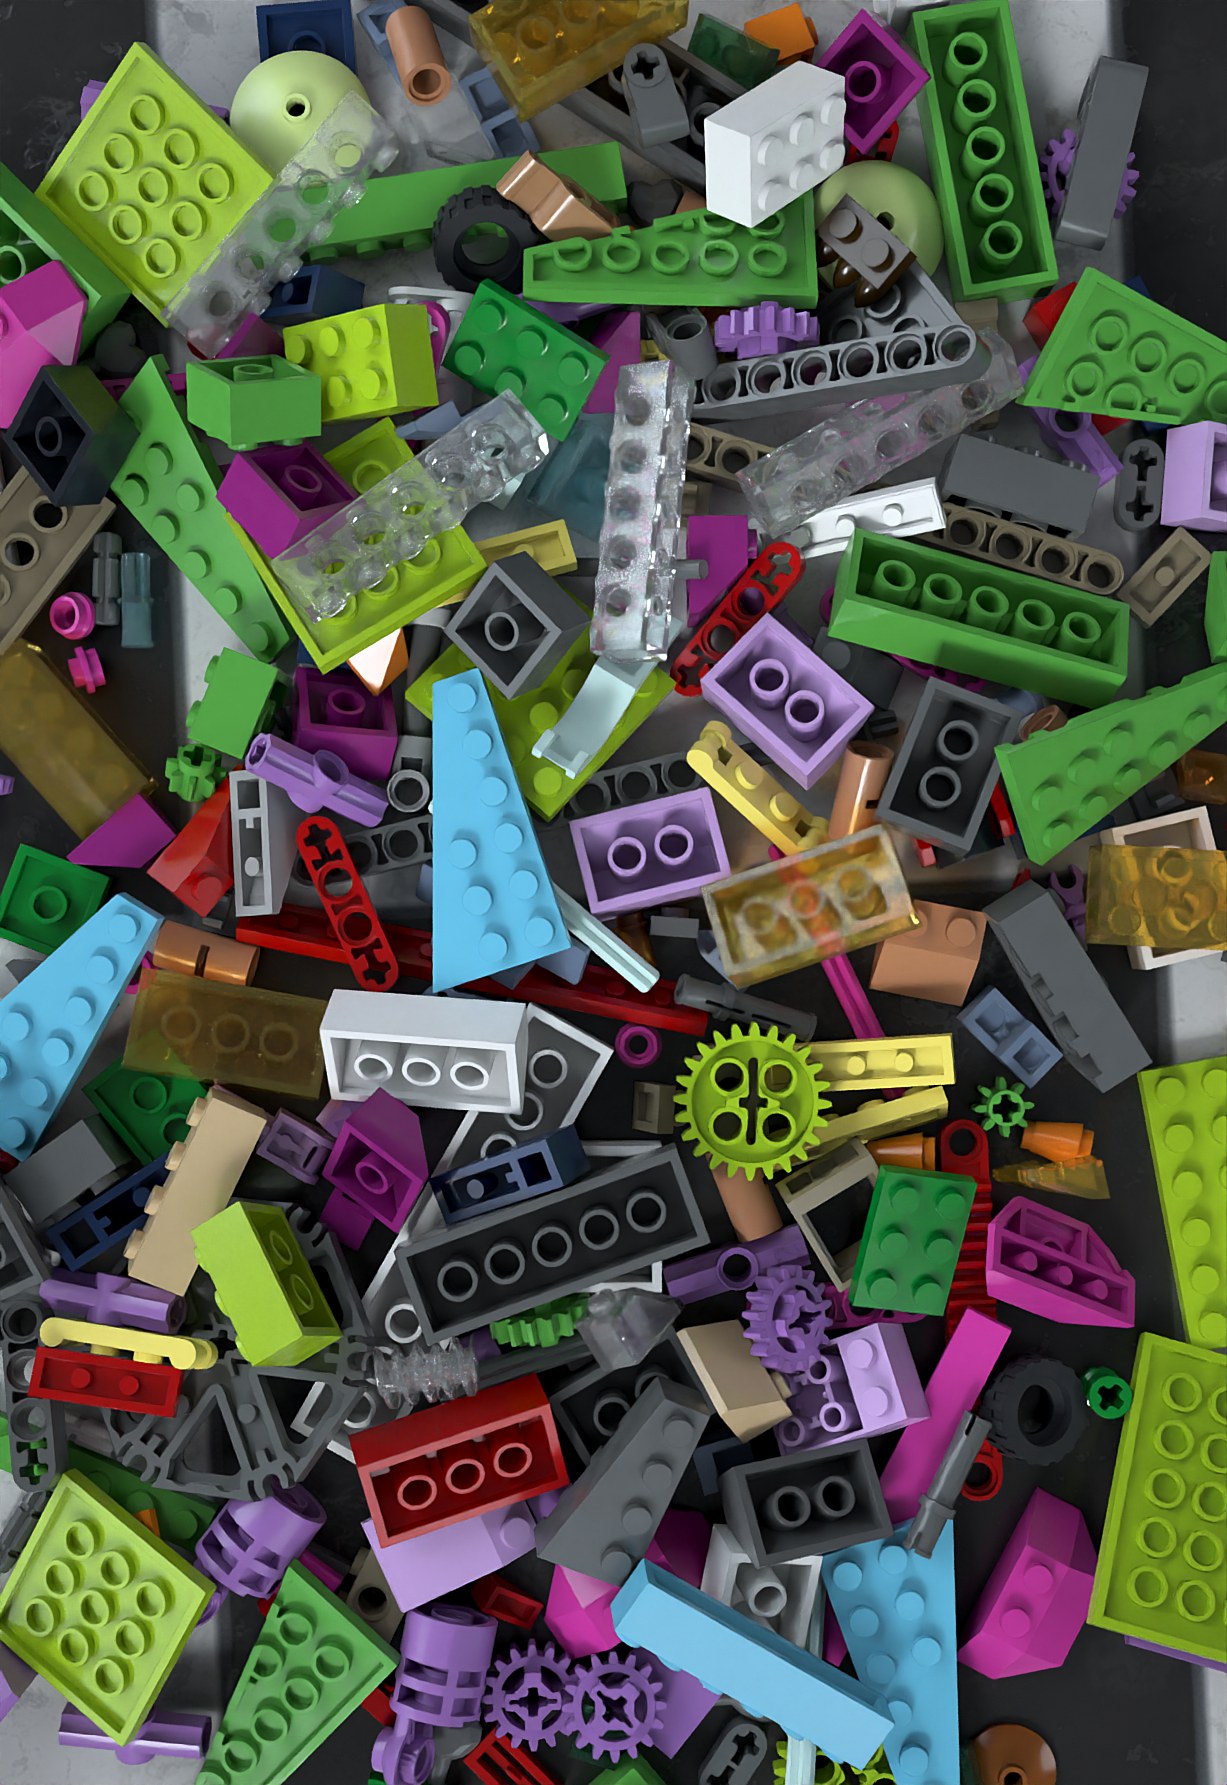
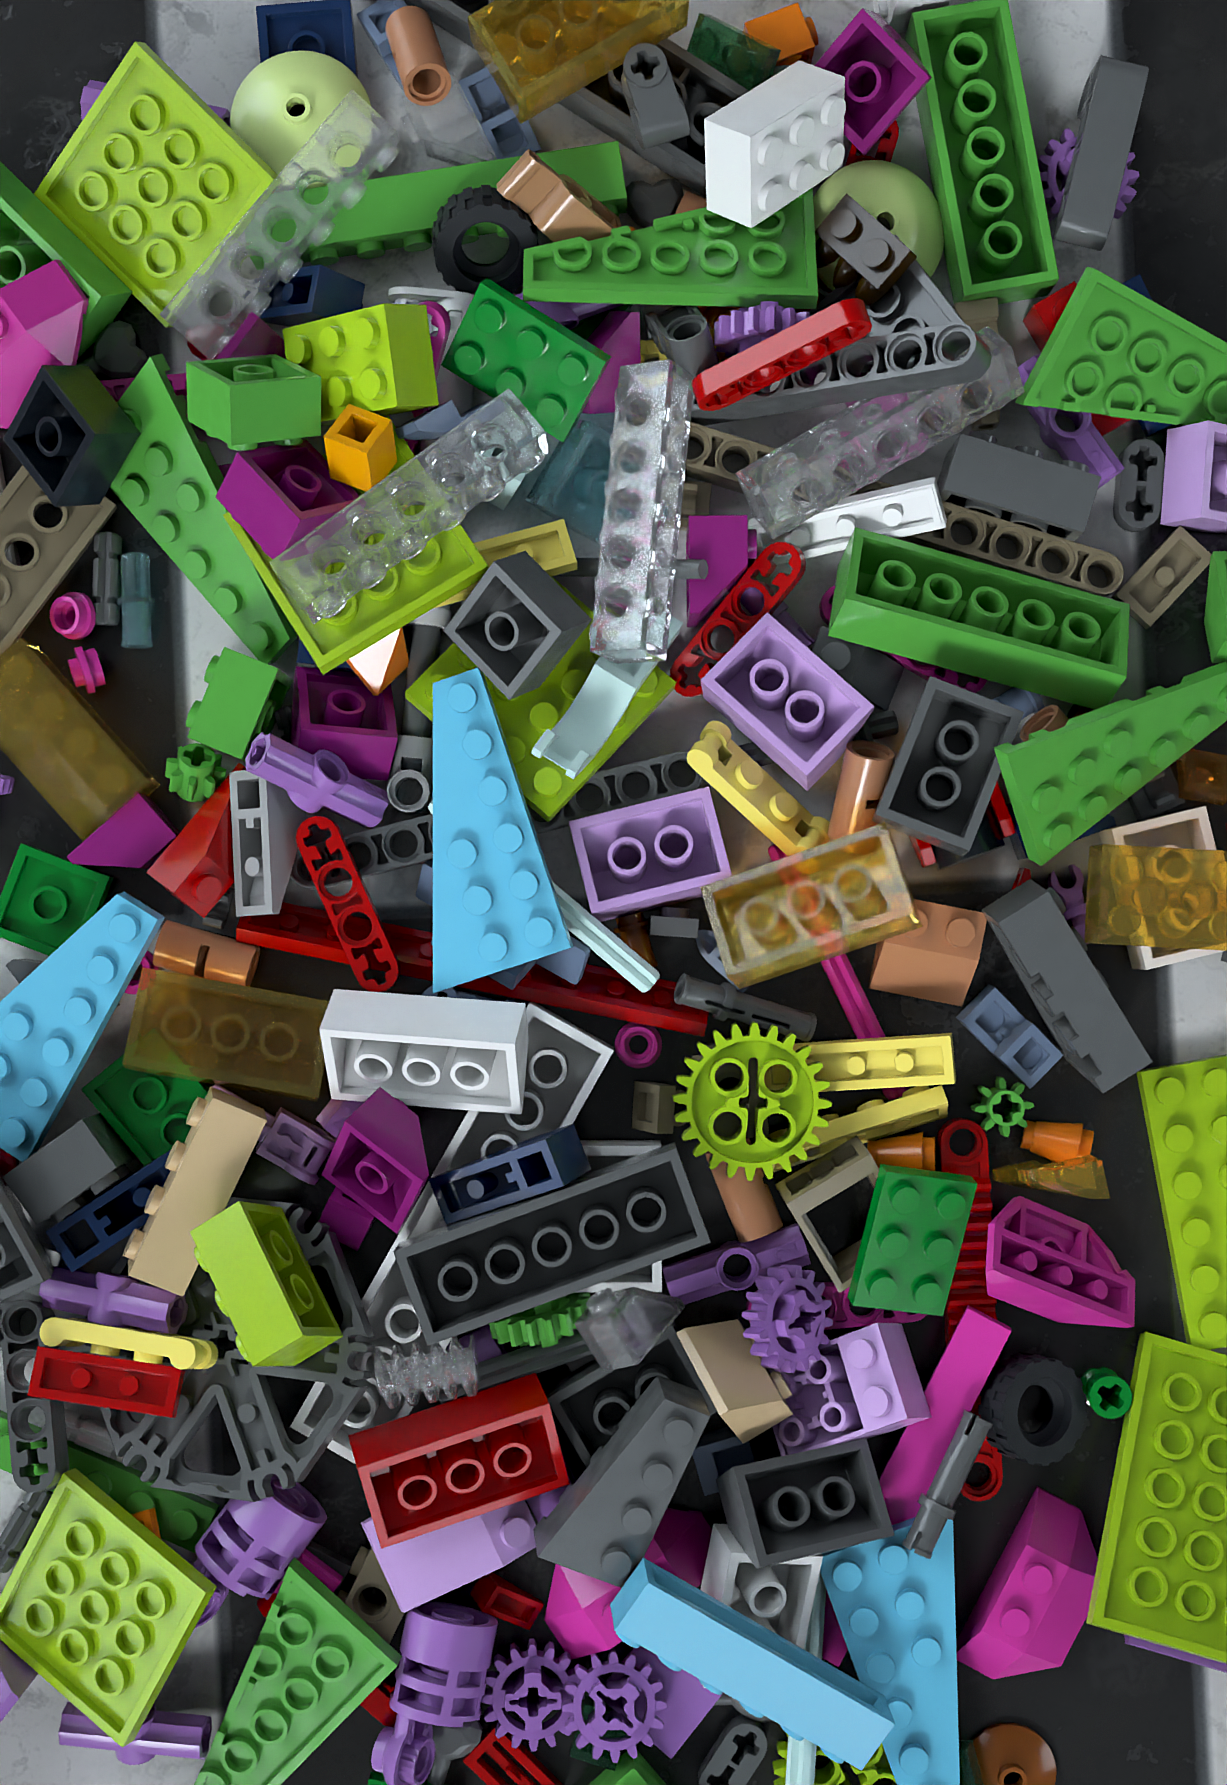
(360, 448): none -> light orange brick
(782, 354): none -> red beam

